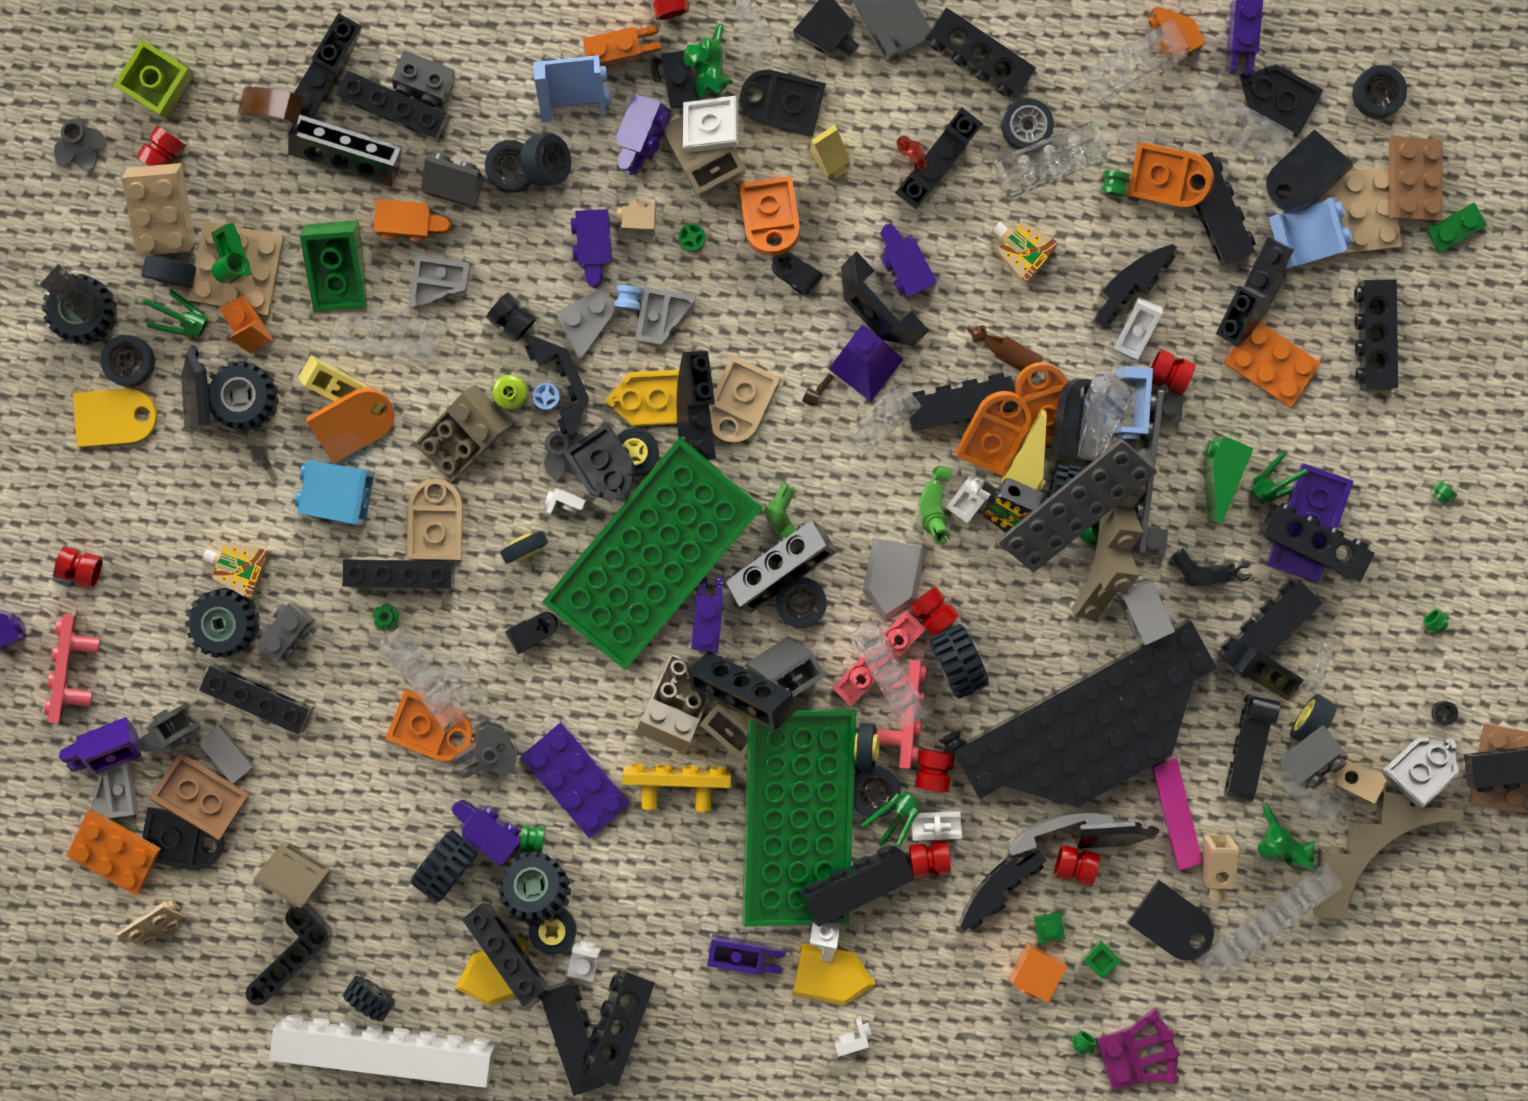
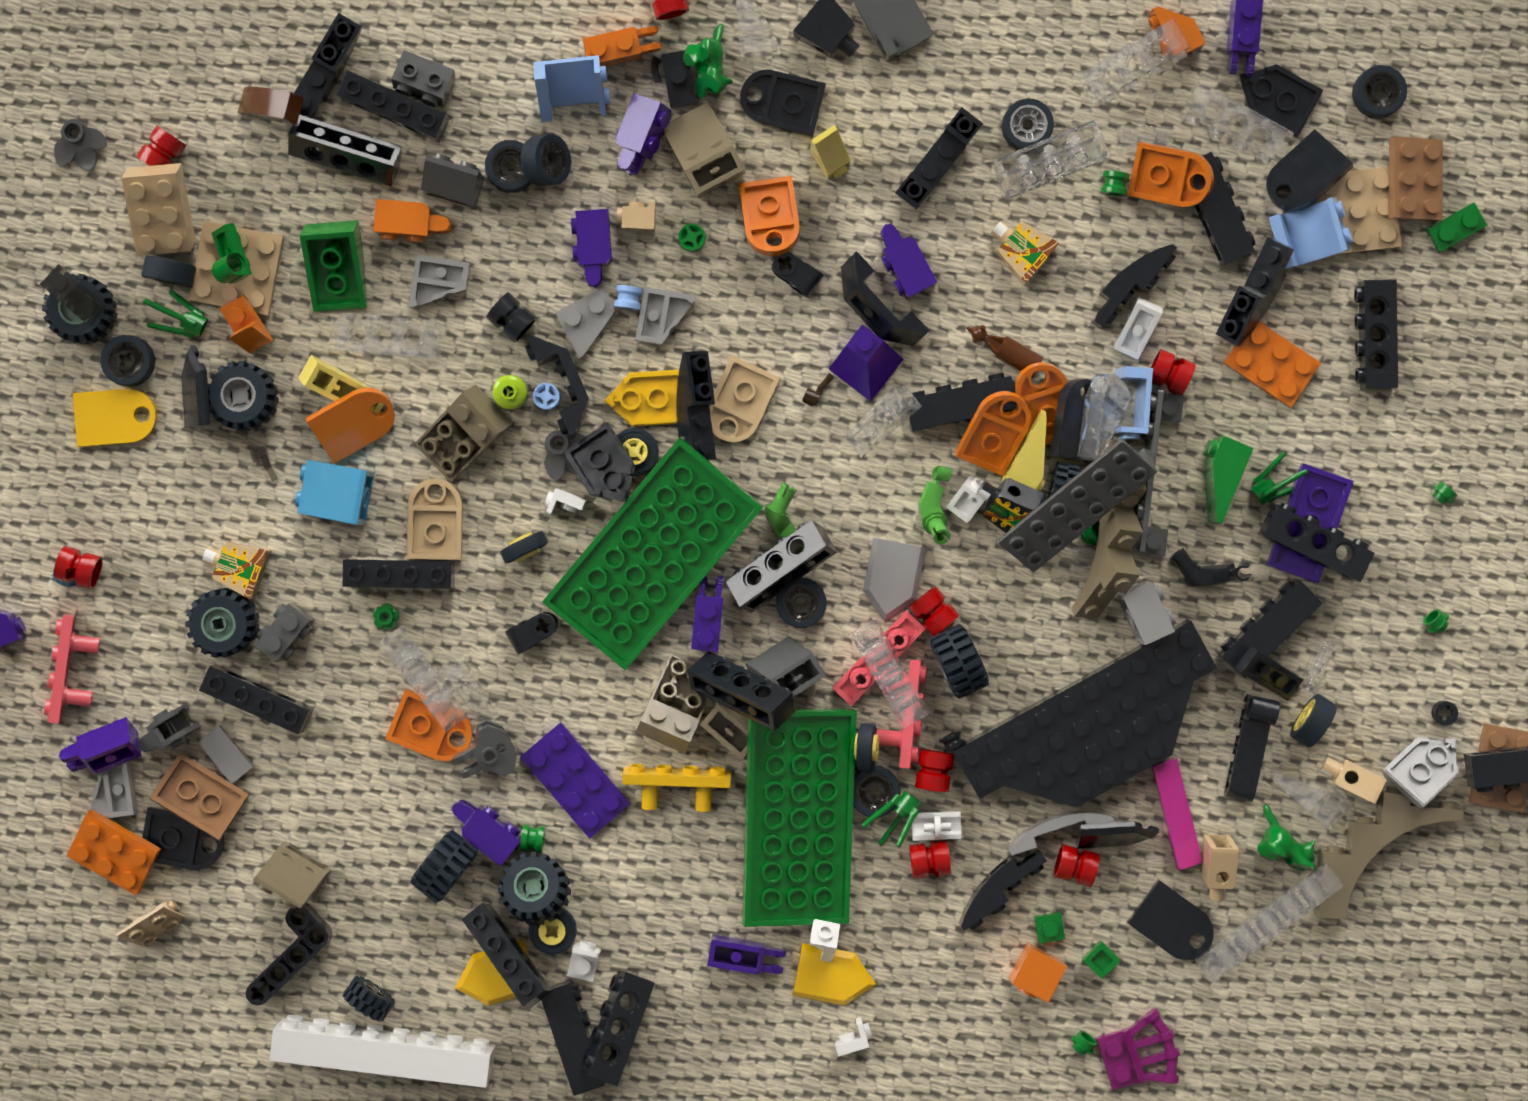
(154, 79): lime brick -> none
(710, 124): white tile -> none
(856, 885): black brick -> none
(912, 150): clear red arm -> none
(1017, 68): black brick -> none
(1315, 758): dark grey slope -> none

